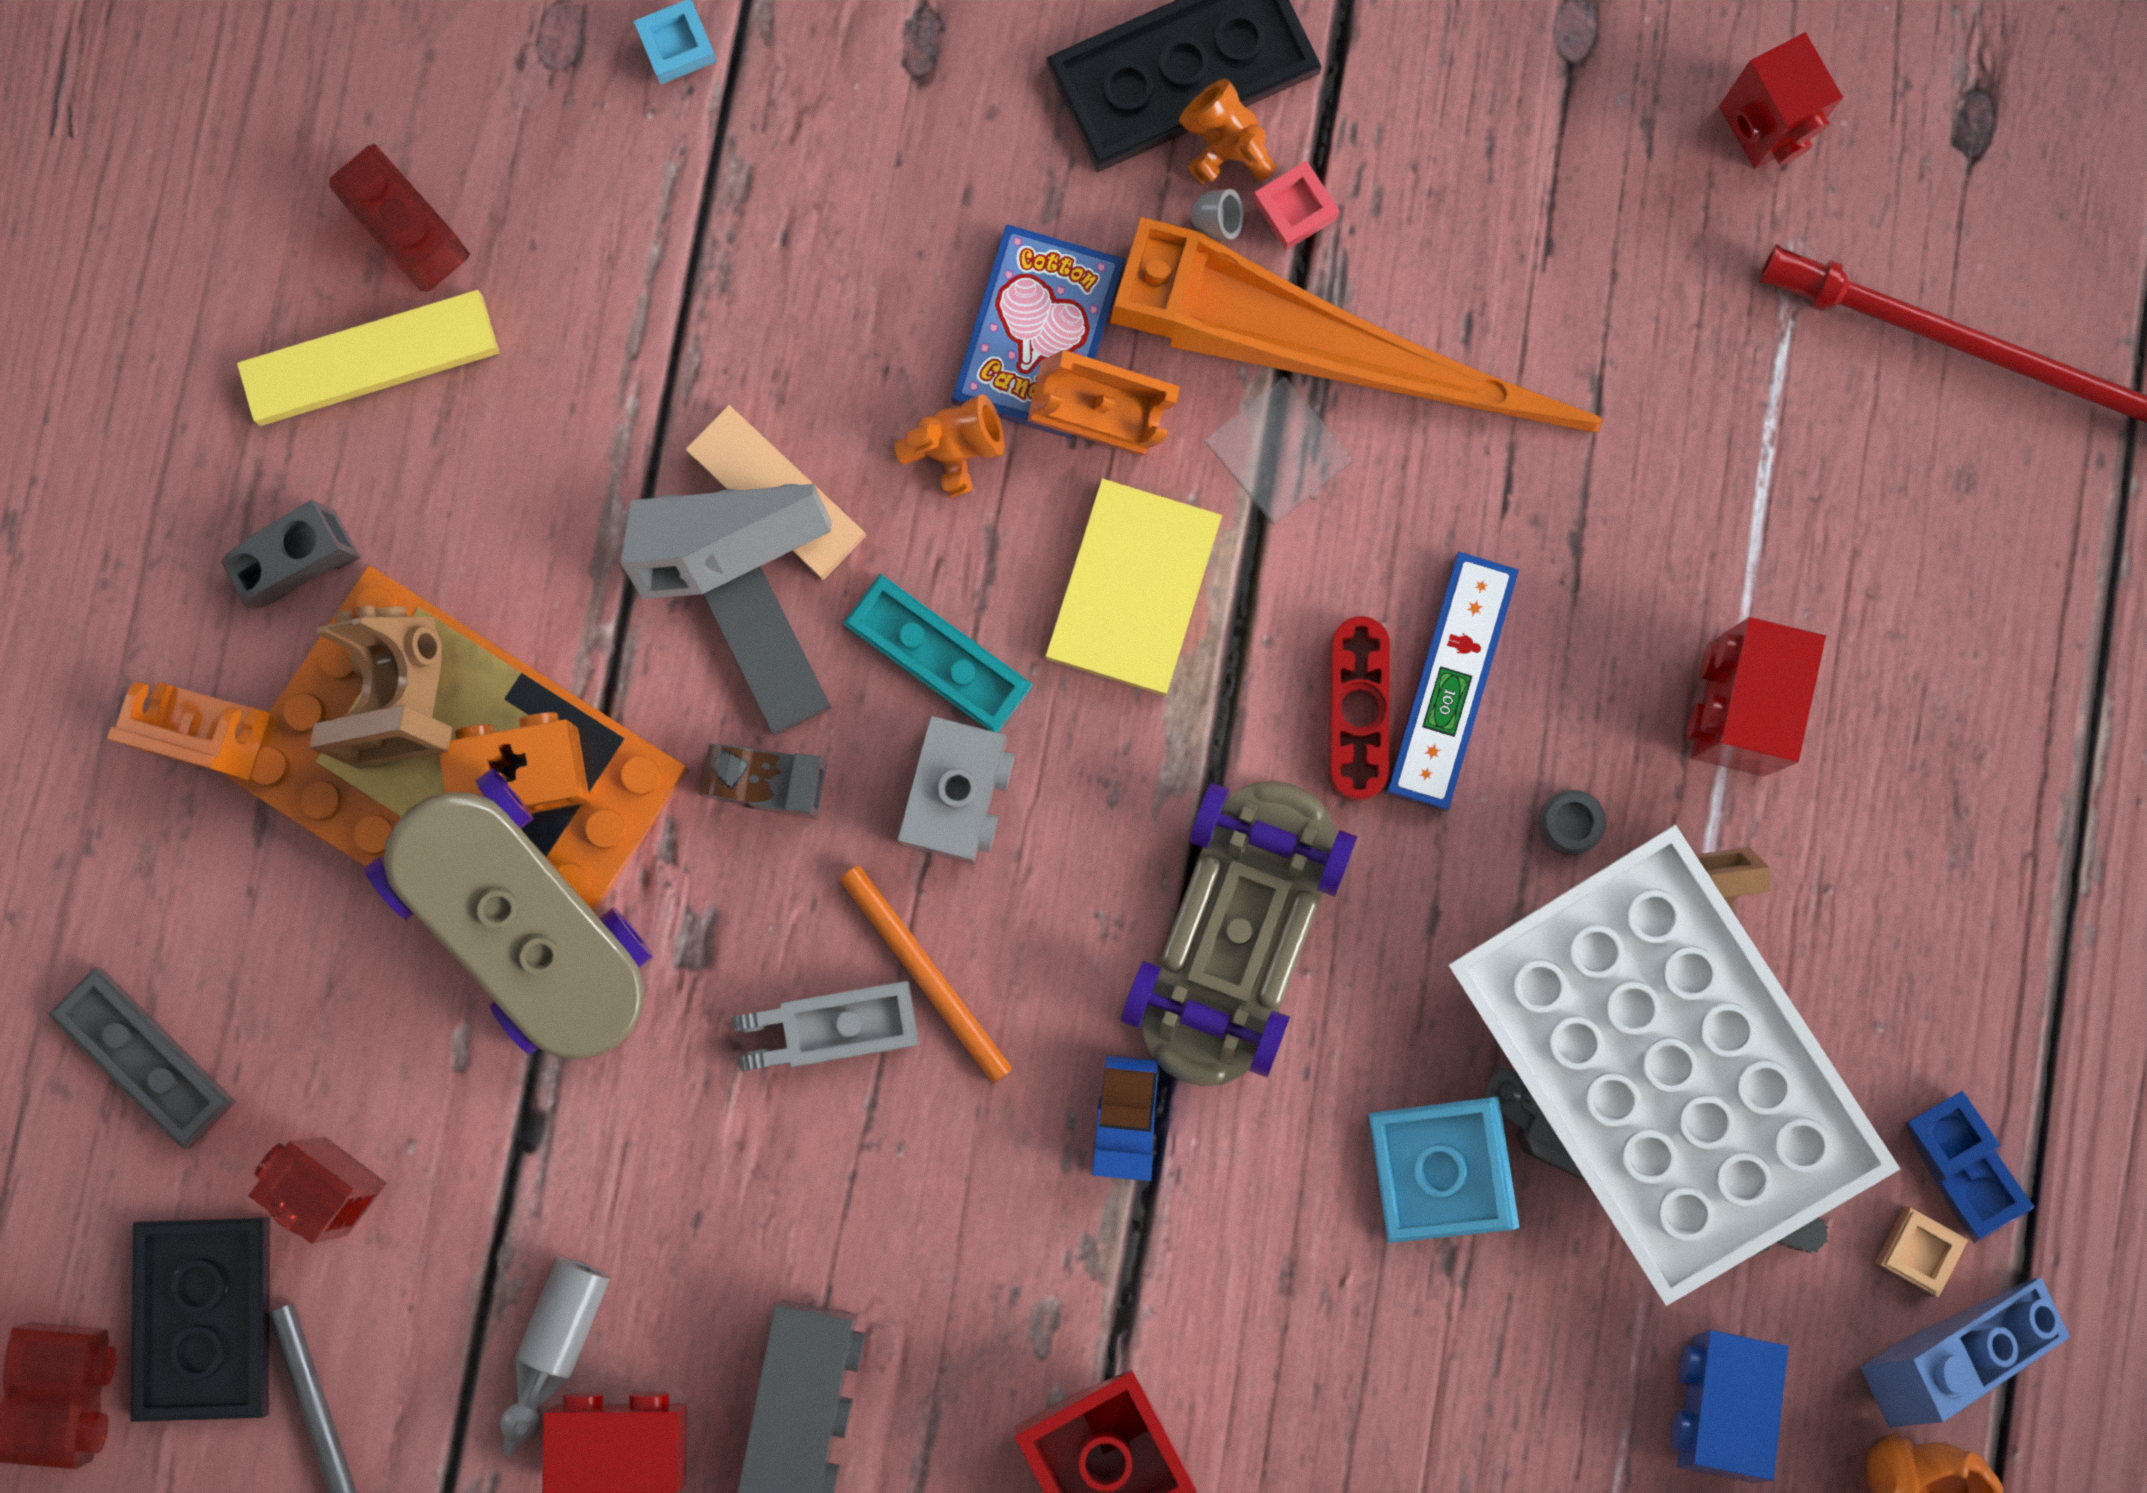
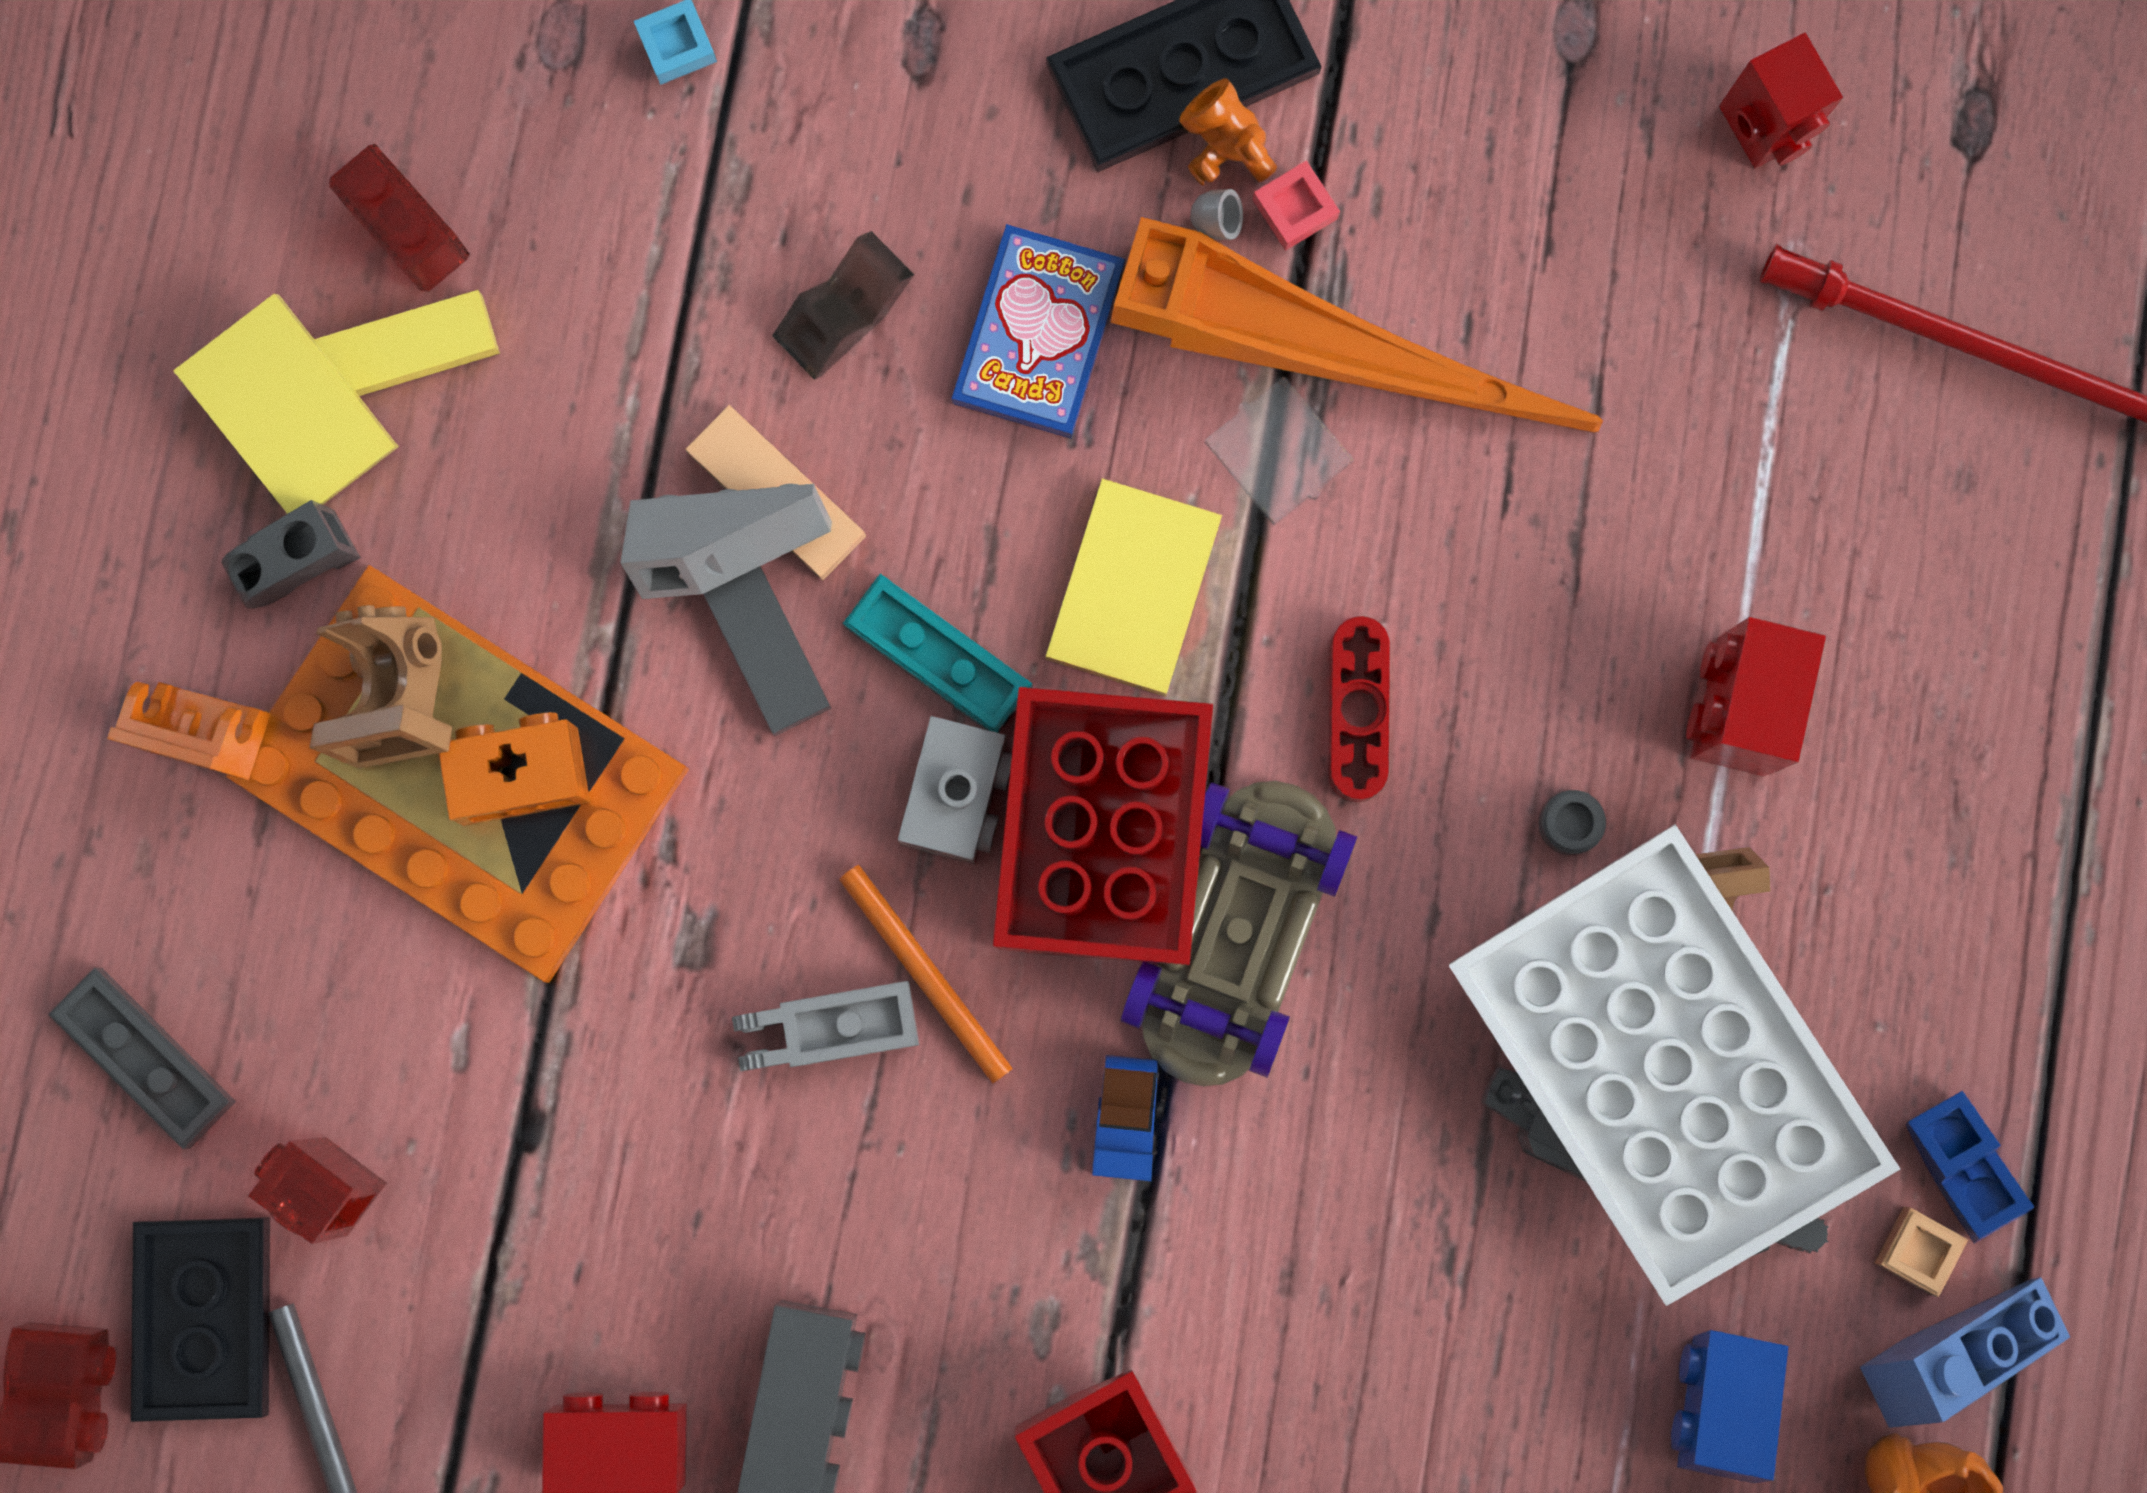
(285, 406): none -> light yellow tile
(514, 921): dark tan piece -> none
(552, 1343): light grey wheel -> none
(764, 779): leg -> none
(845, 308): none -> clear smoke slope
(952, 438): orange piece -> none
(1101, 402): orange hinge -> none
(1103, 826): none -> red slope
(1443, 1170): medium azure tile -> none
(1452, 681): tile -> none

